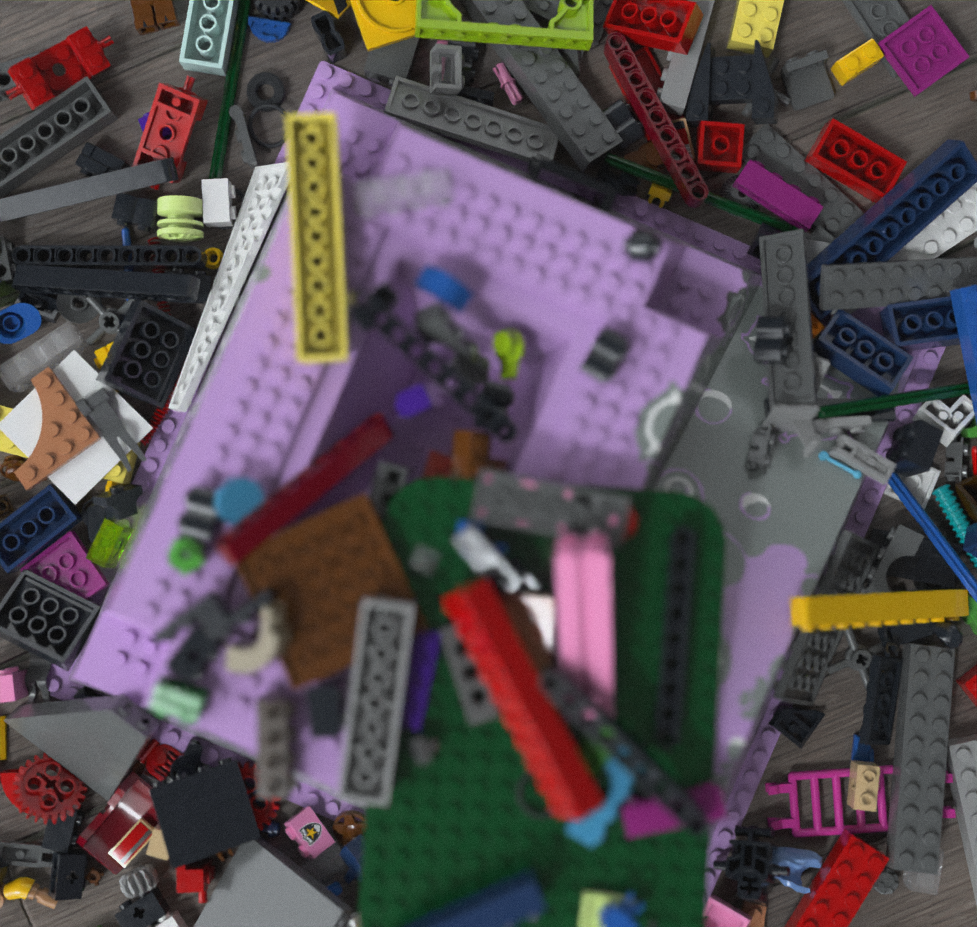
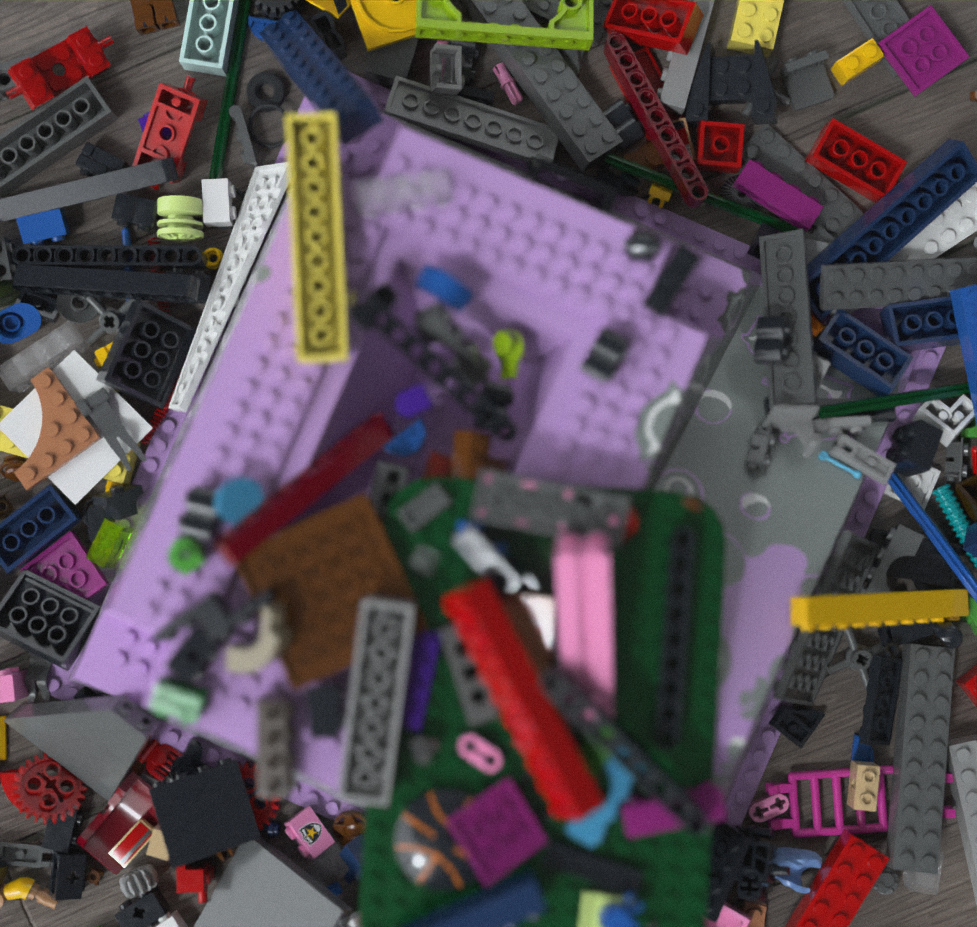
(43, 226): none -> blue brick
(321, 76): none -> dark blue brick
(408, 441): none -> blue tile
(424, 507): none -> dark grey tile
(427, 843): none -> black dish
(476, 757): none -> bright pink beam
(496, 831): none -> magenta plate
(591, 867): none -> black tile
(671, 280): none -> black plate
(692, 504): none -> reddish brown piece
(725, 858): none -> black piece
(771, 811): none -> bright pink beam

